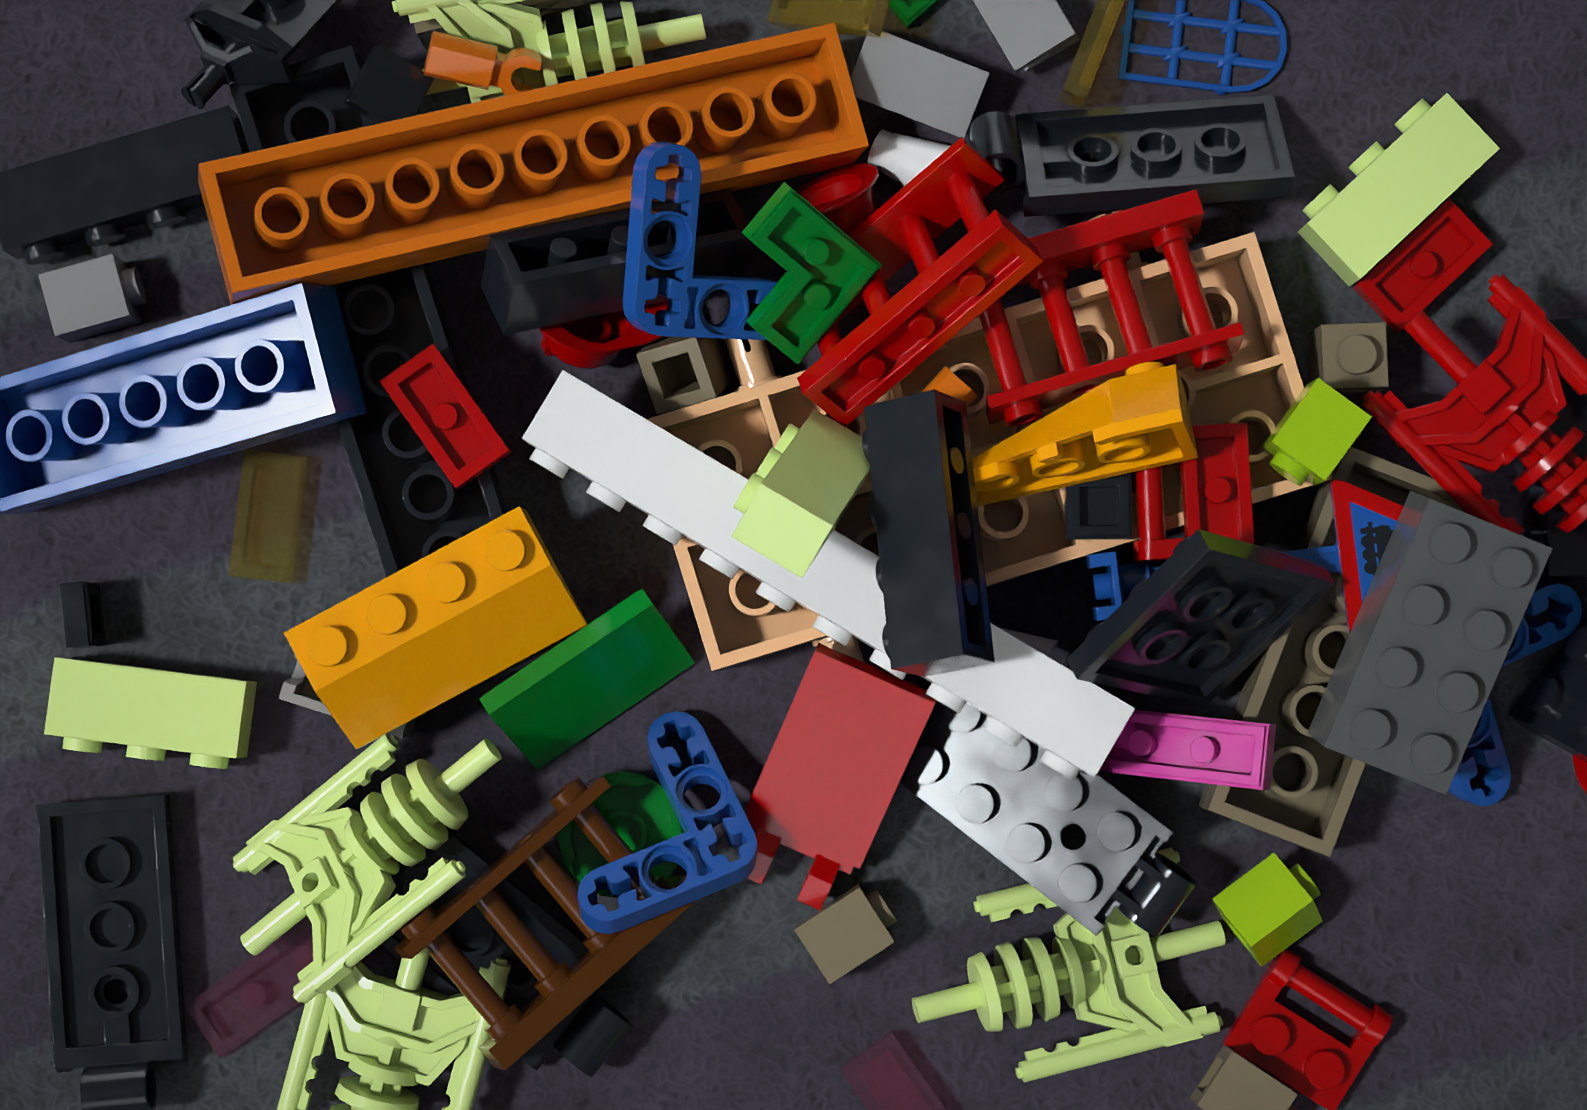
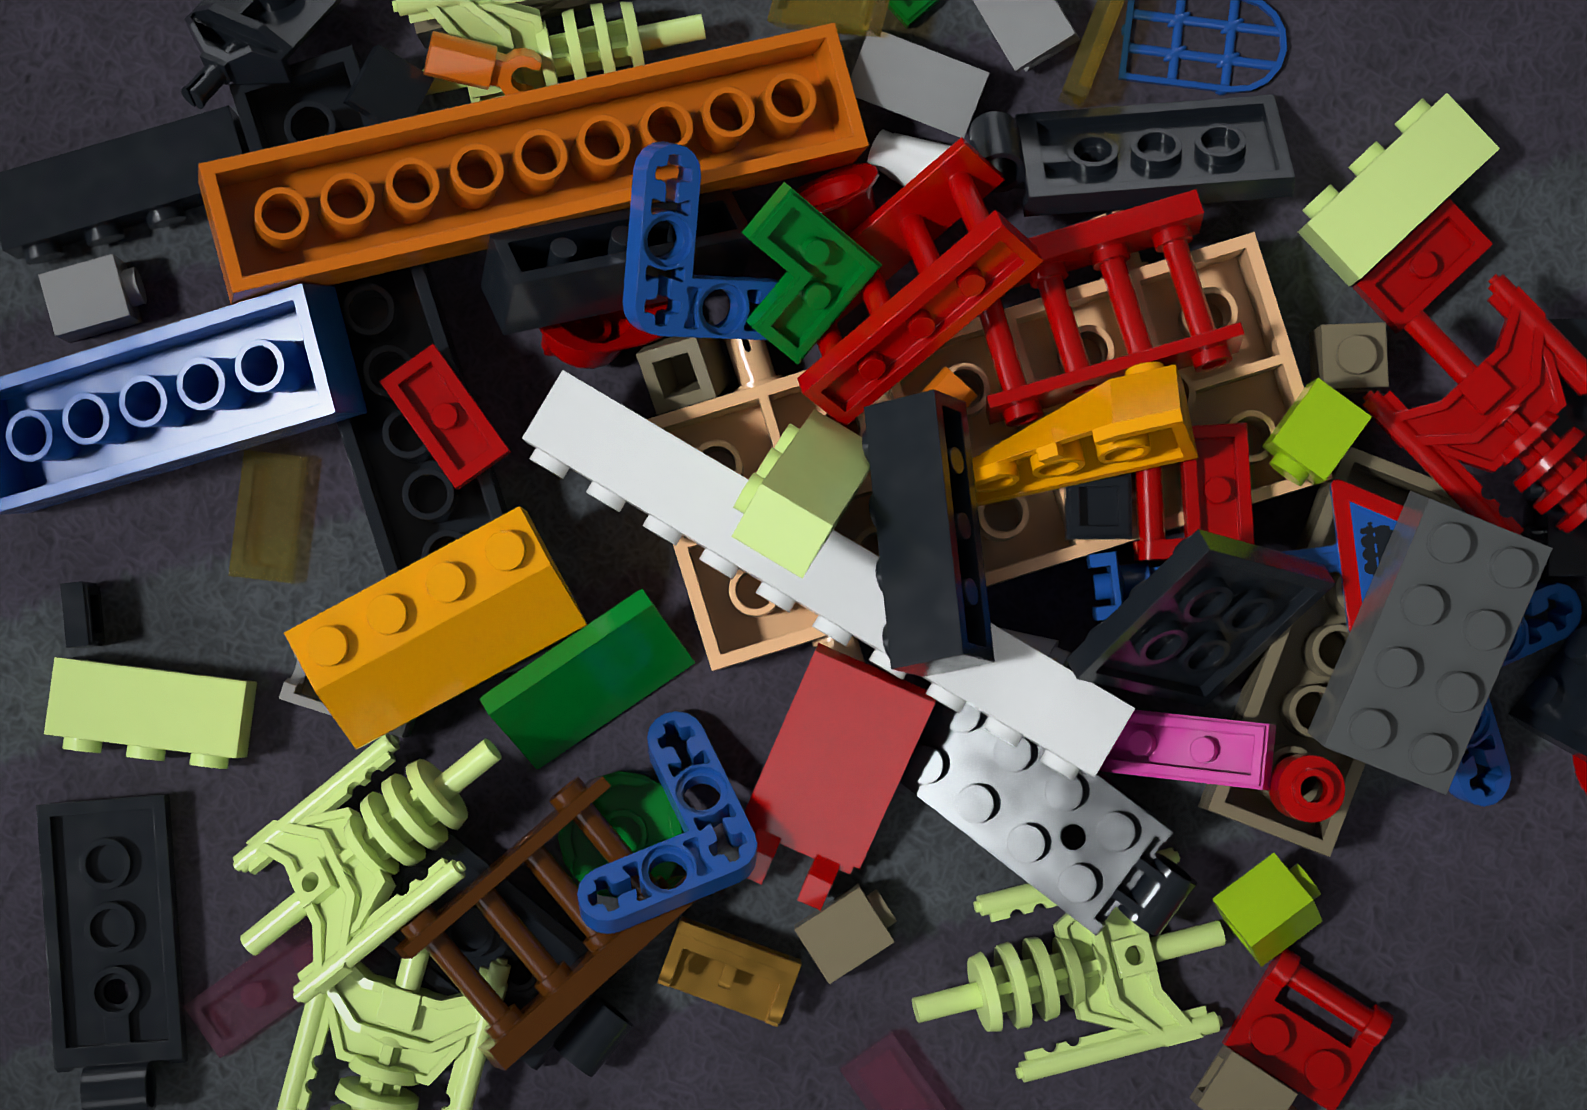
(730, 971): none -> pearl gold hinge
(1287, 782): none -> red brick

